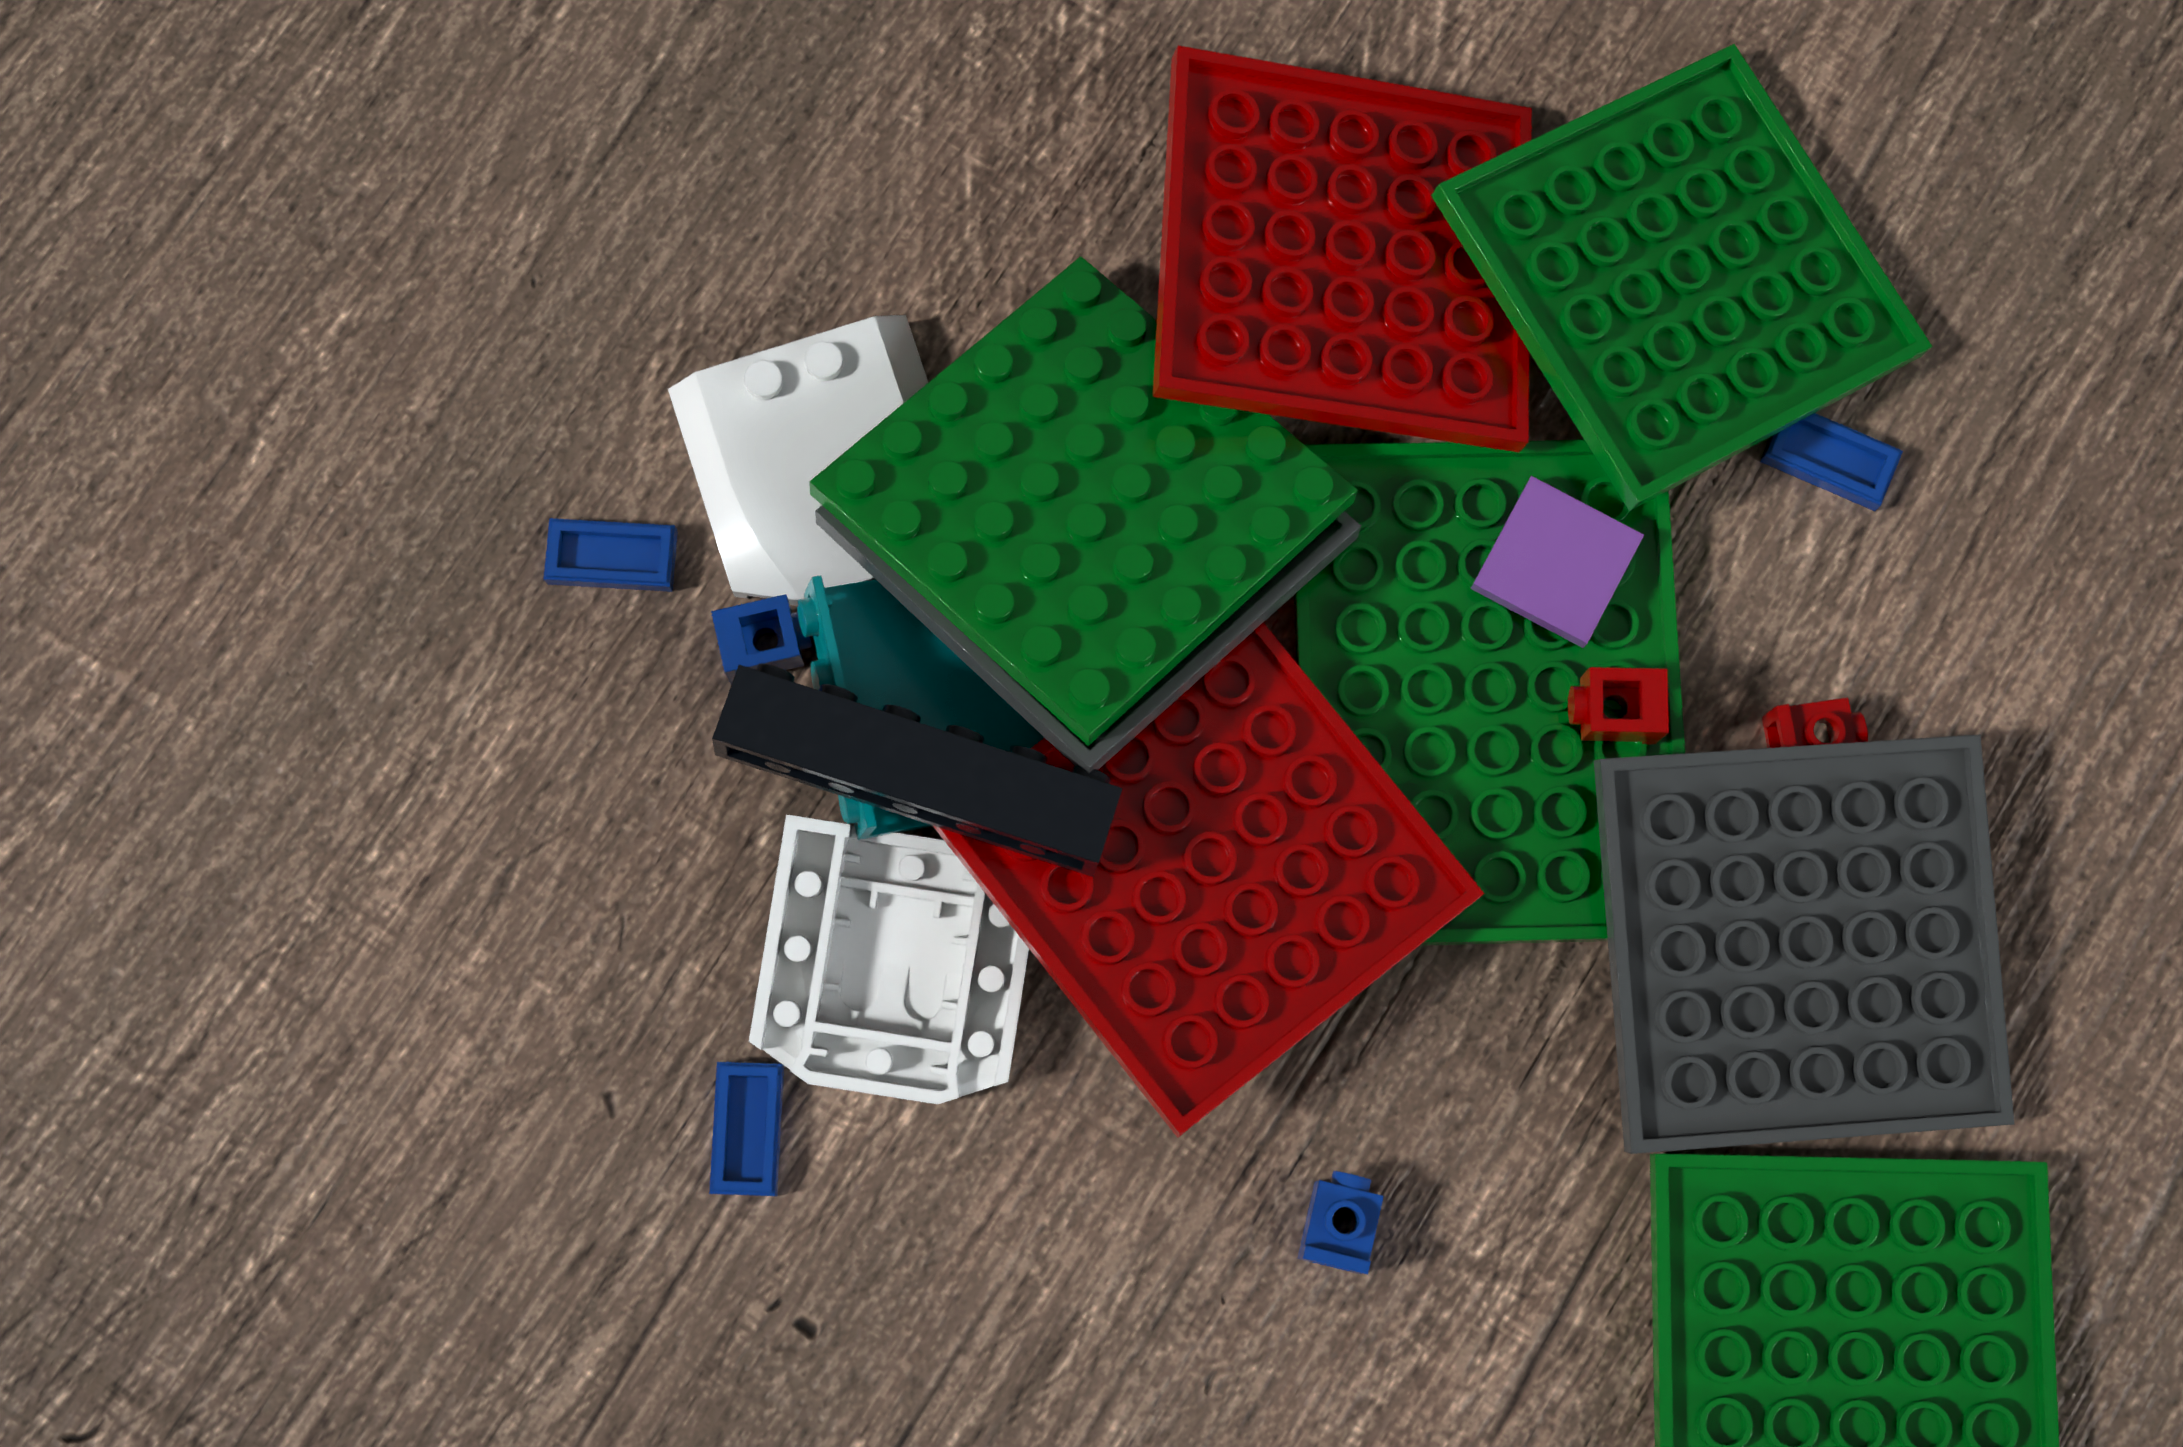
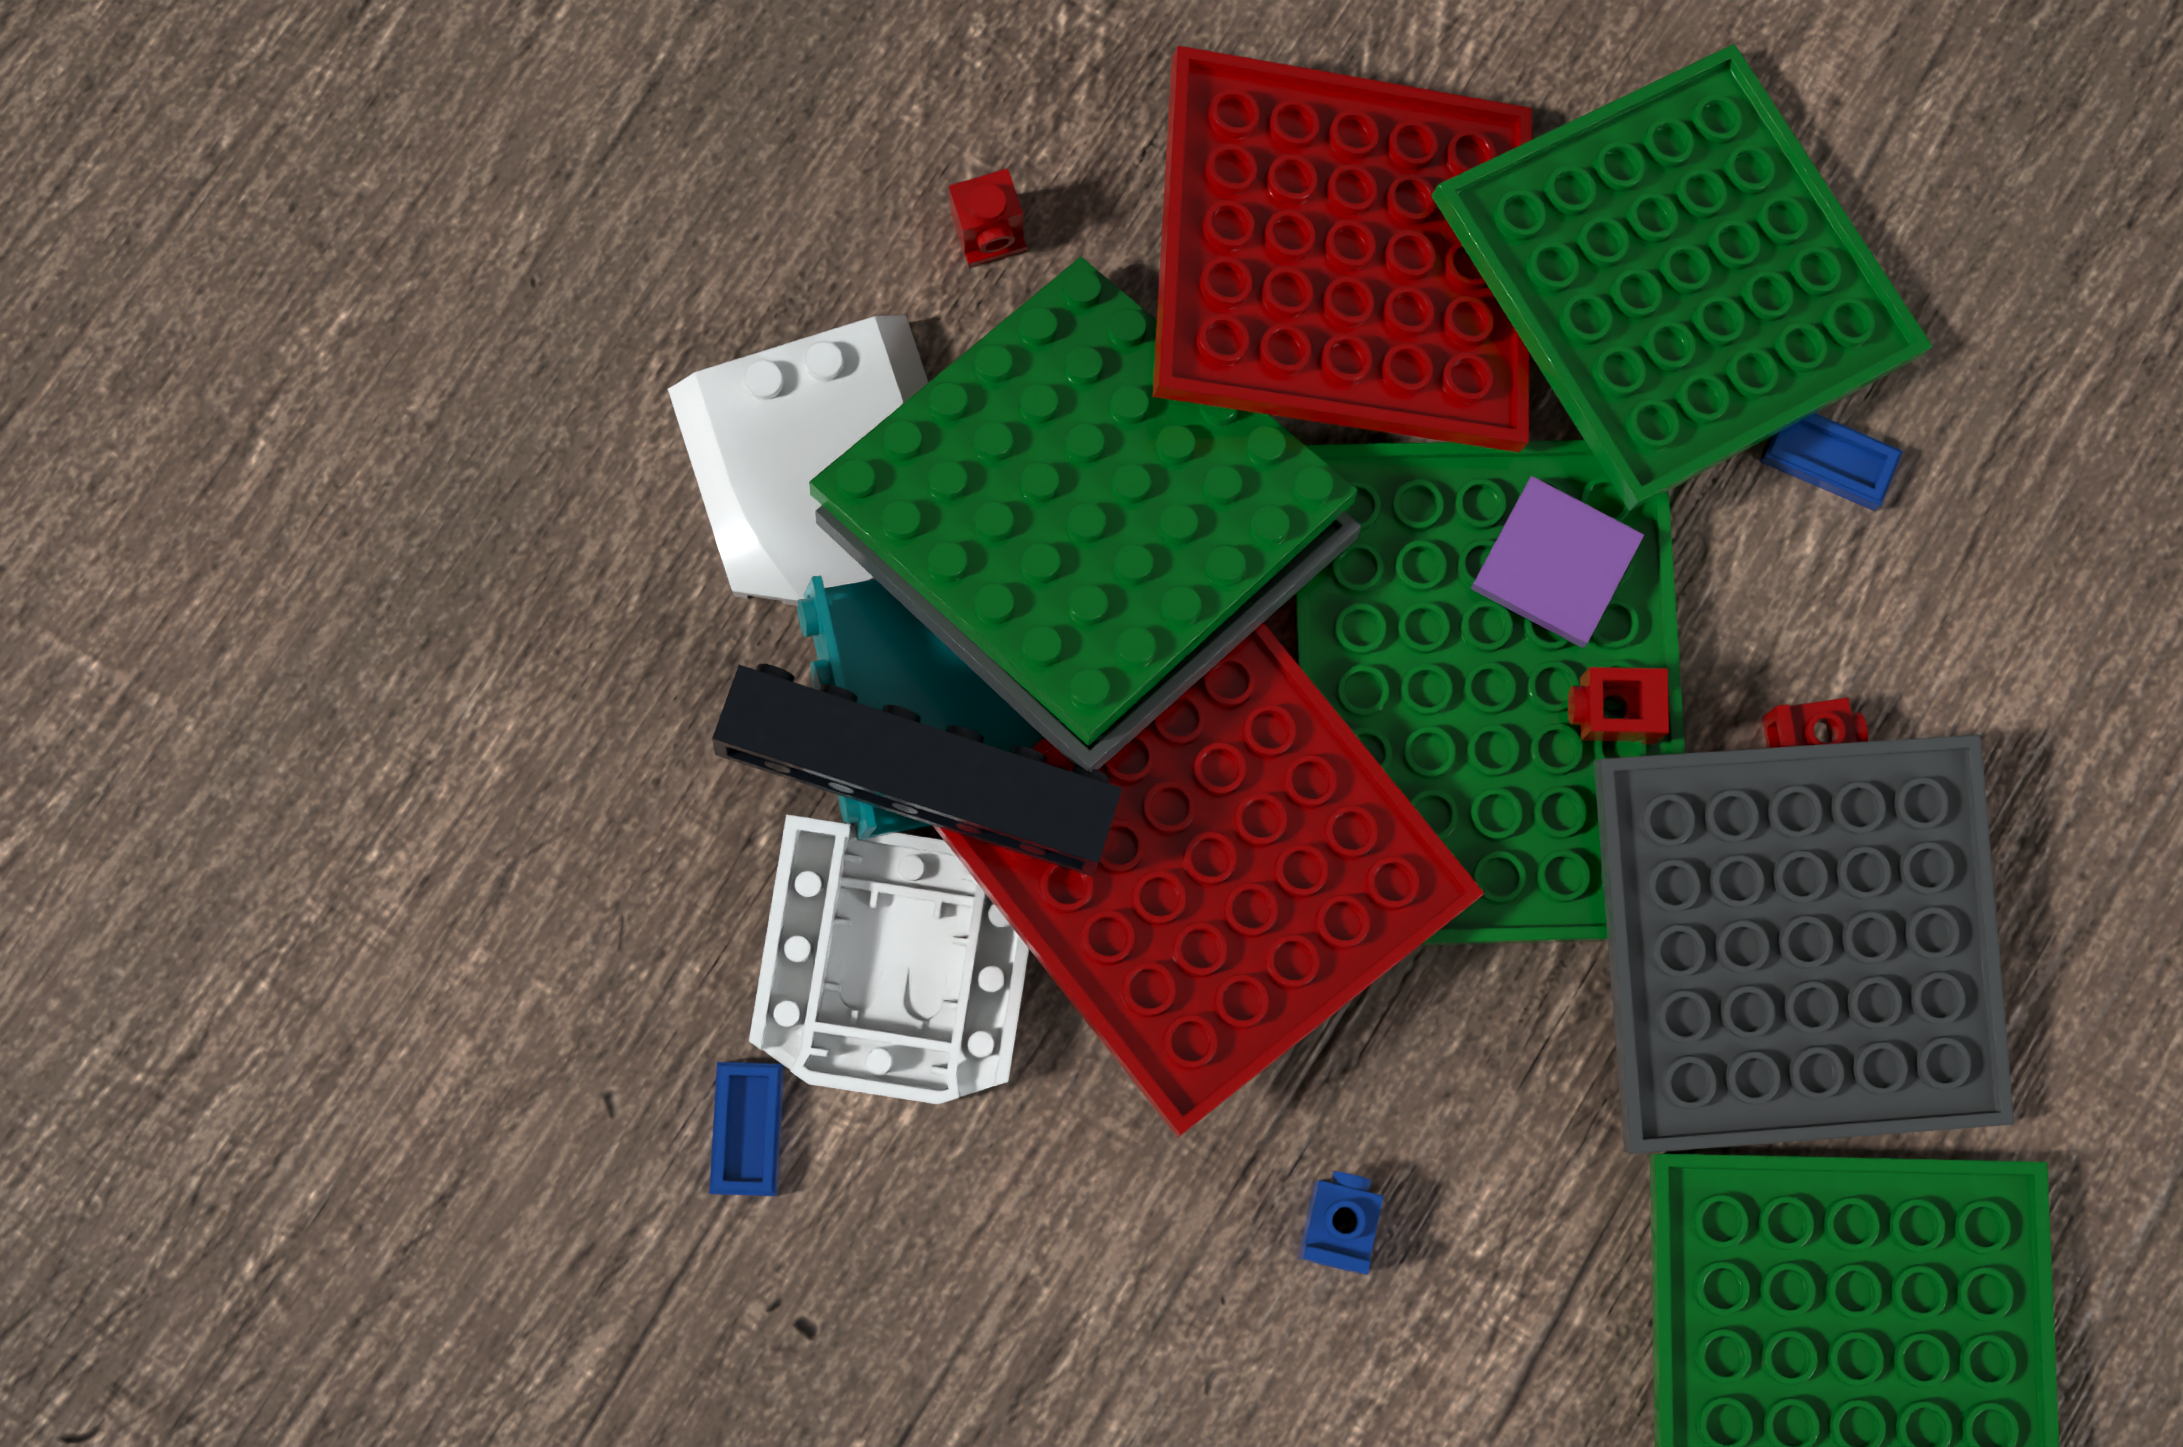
(610, 555): blue tile -> none
(743, 624): blue brick -> none
(987, 217): none -> red brick

